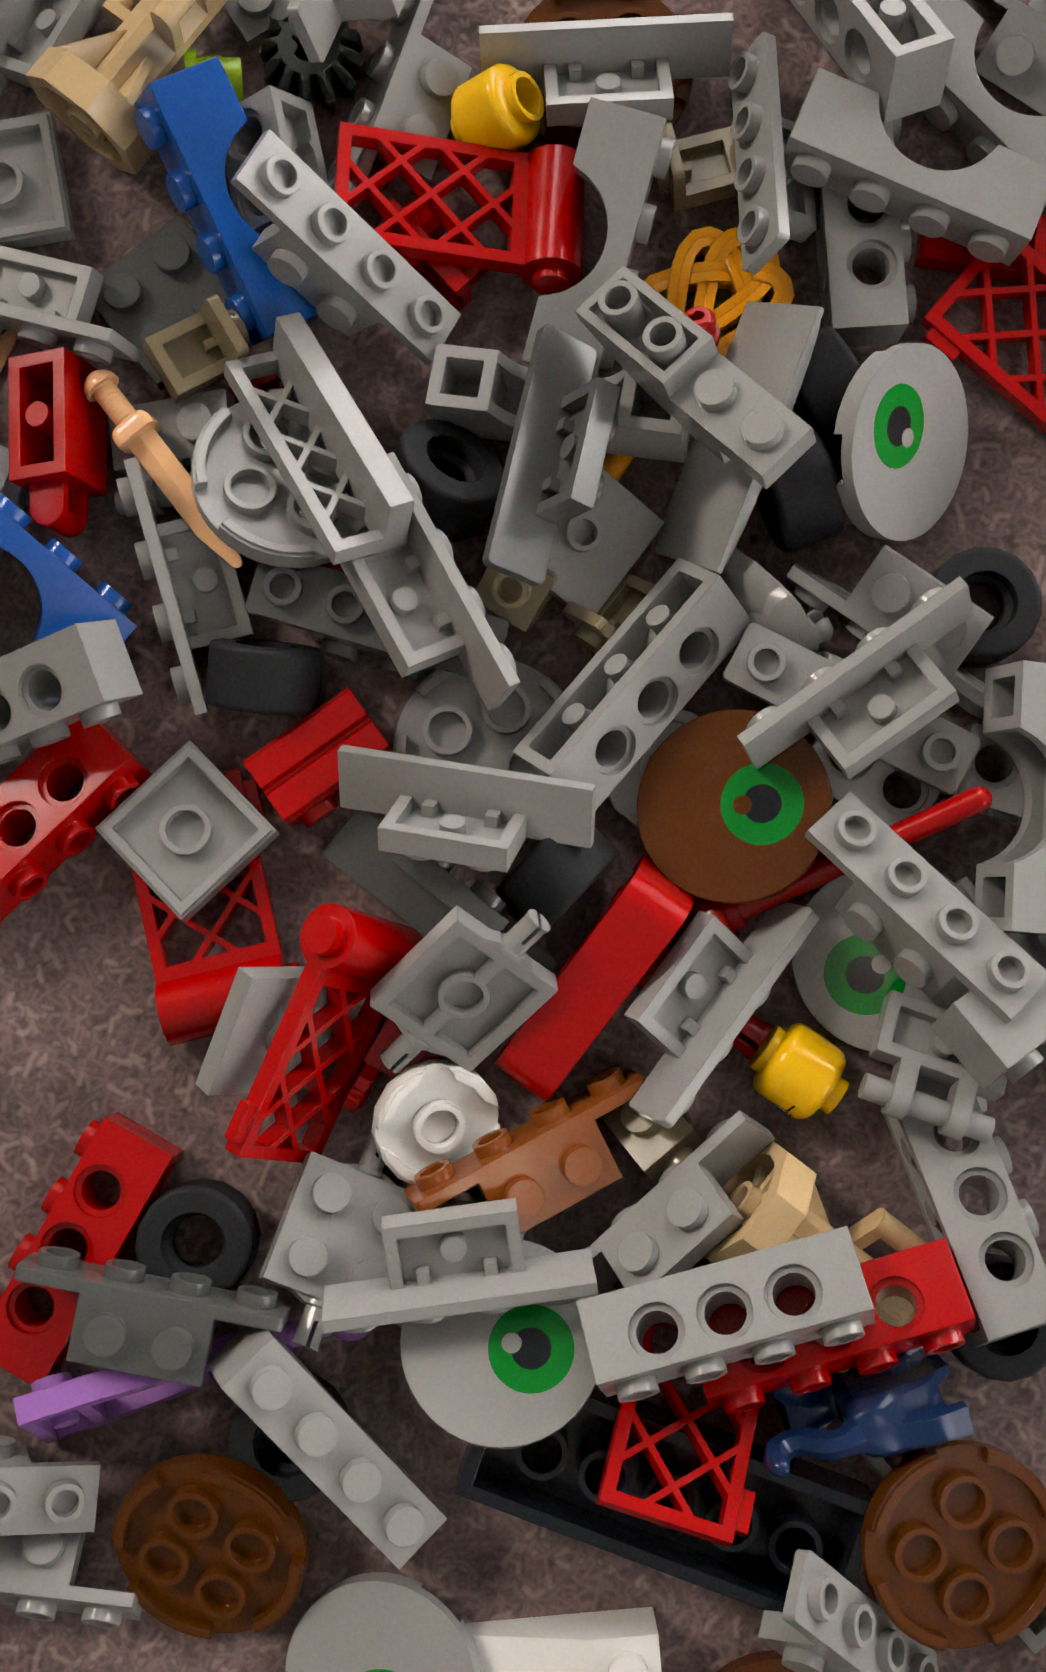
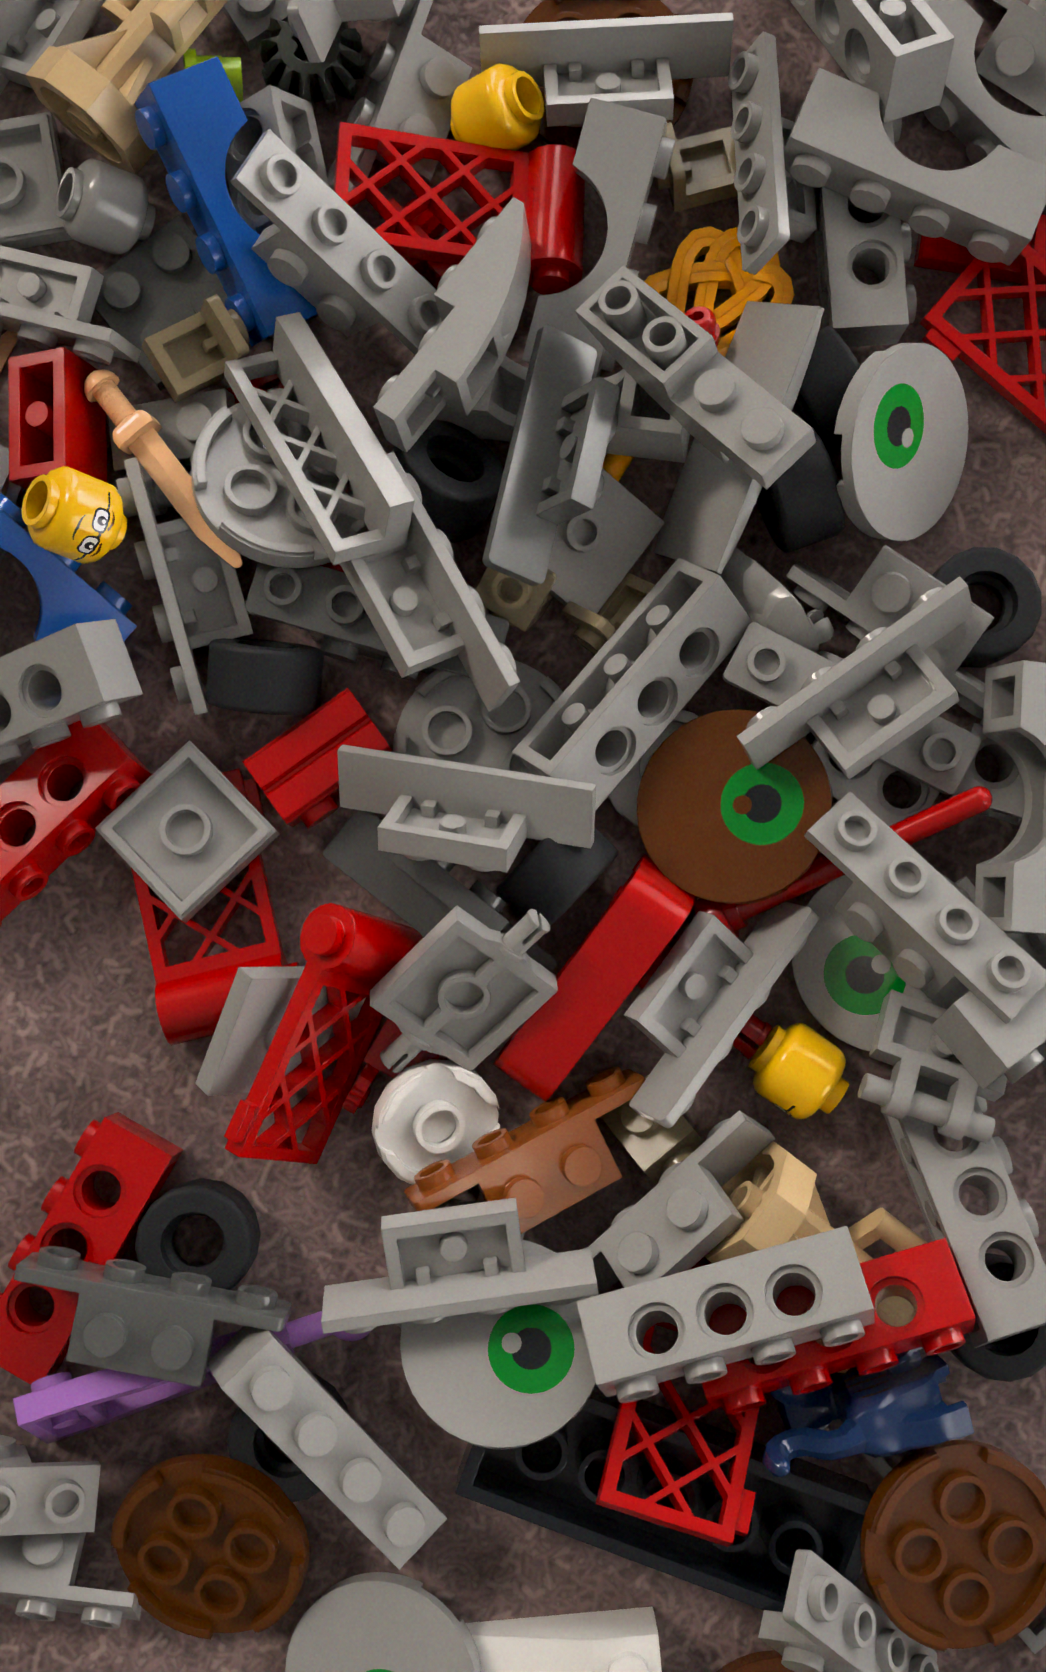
(74, 515): none -> yellow head
(104, 206): none -> light grey head
(332, 1232): light grey plate -> none
(479, 317): none -> light grey slope

